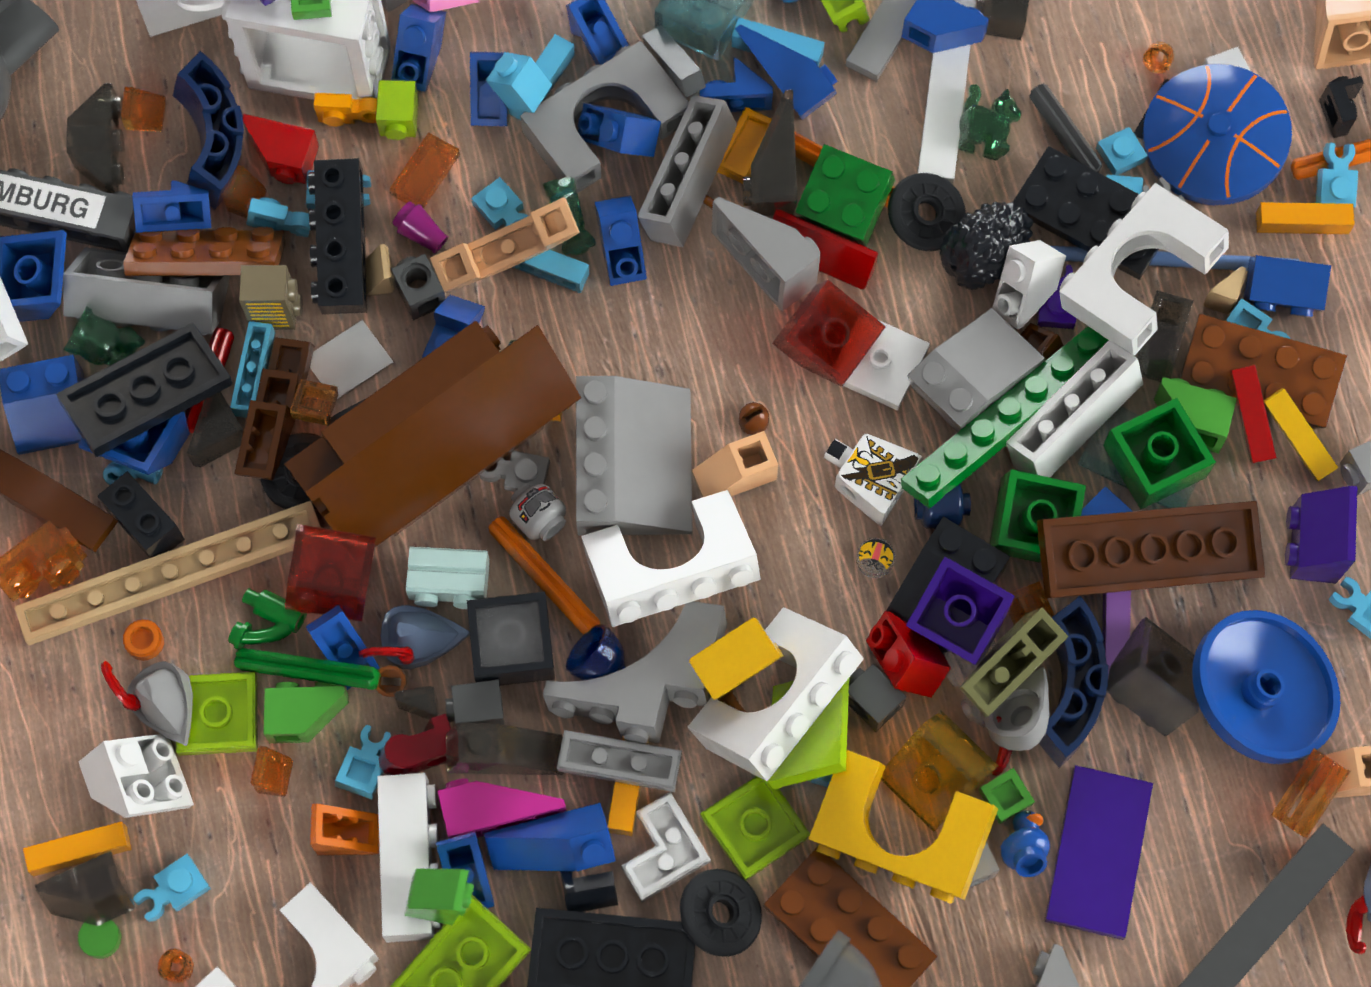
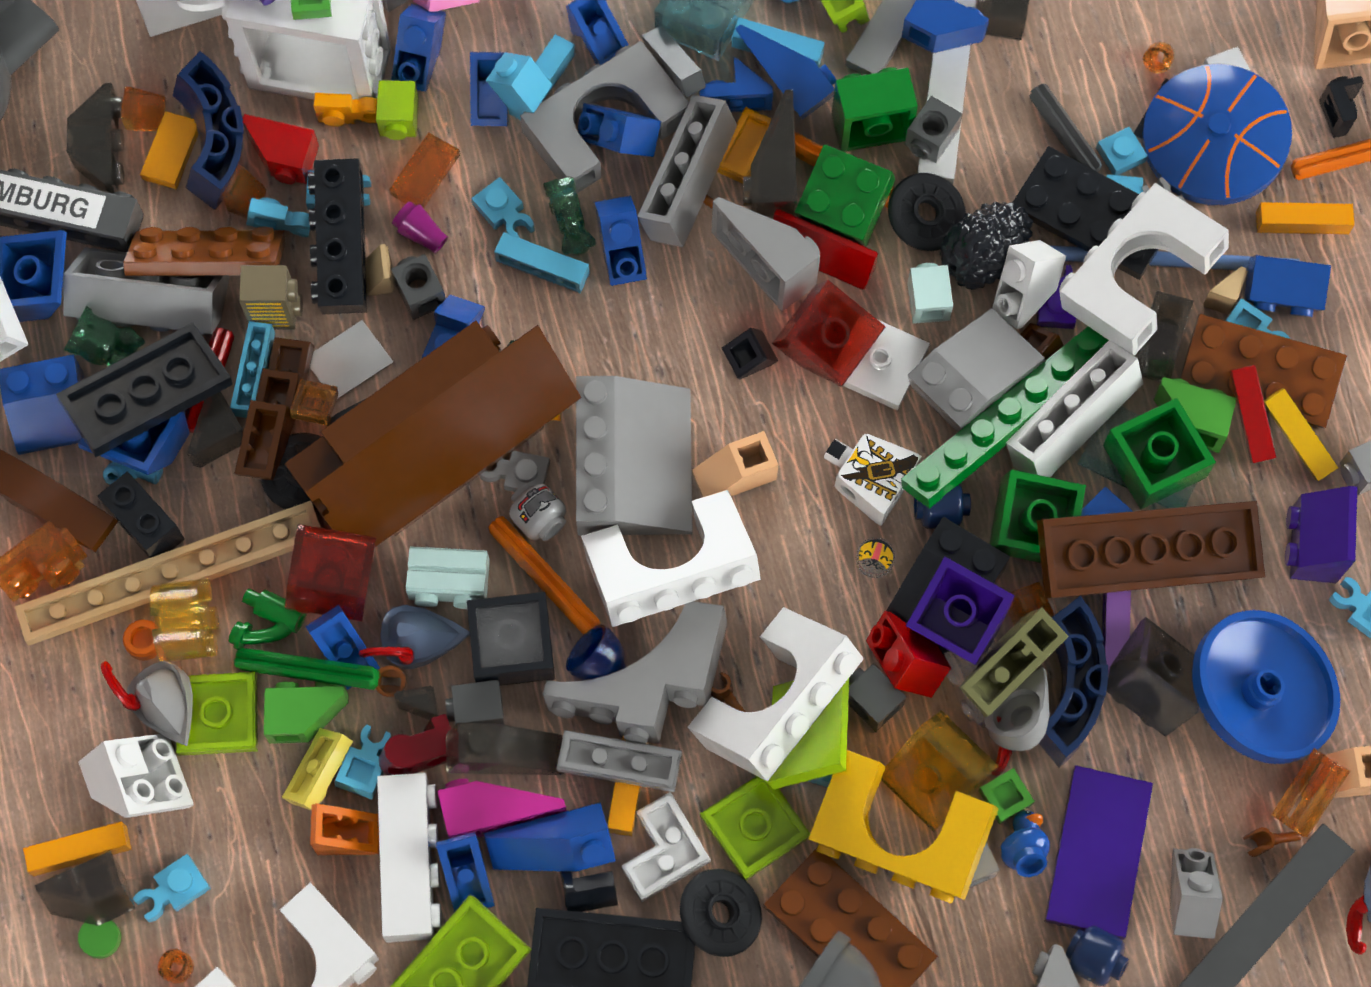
(170, 150): none -> light orange tile
(174, 209): blue slope -> none
(184, 620): none -> clear yellow brick
(271, 772): clear orange slope -> none
(317, 769): none -> light yellow plate
(439, 895): bright green slope -> none
(506, 246): light nougat slope -> none
(735, 658): yellow panel -> none
(749, 353): none -> black slope
(757, 423): dark orange hinge -> none
(873, 108): none -> green brick
(930, 293): none -> light aqua brick
(933, 116): none -> dark grey brick
(986, 125): clear green animal -> none
(1097, 956): none -> dark blue head
(1194, 893): none -> light grey slope
(1266, 840): none -> dark orange hand
(1337, 182): medium azure plate -> none

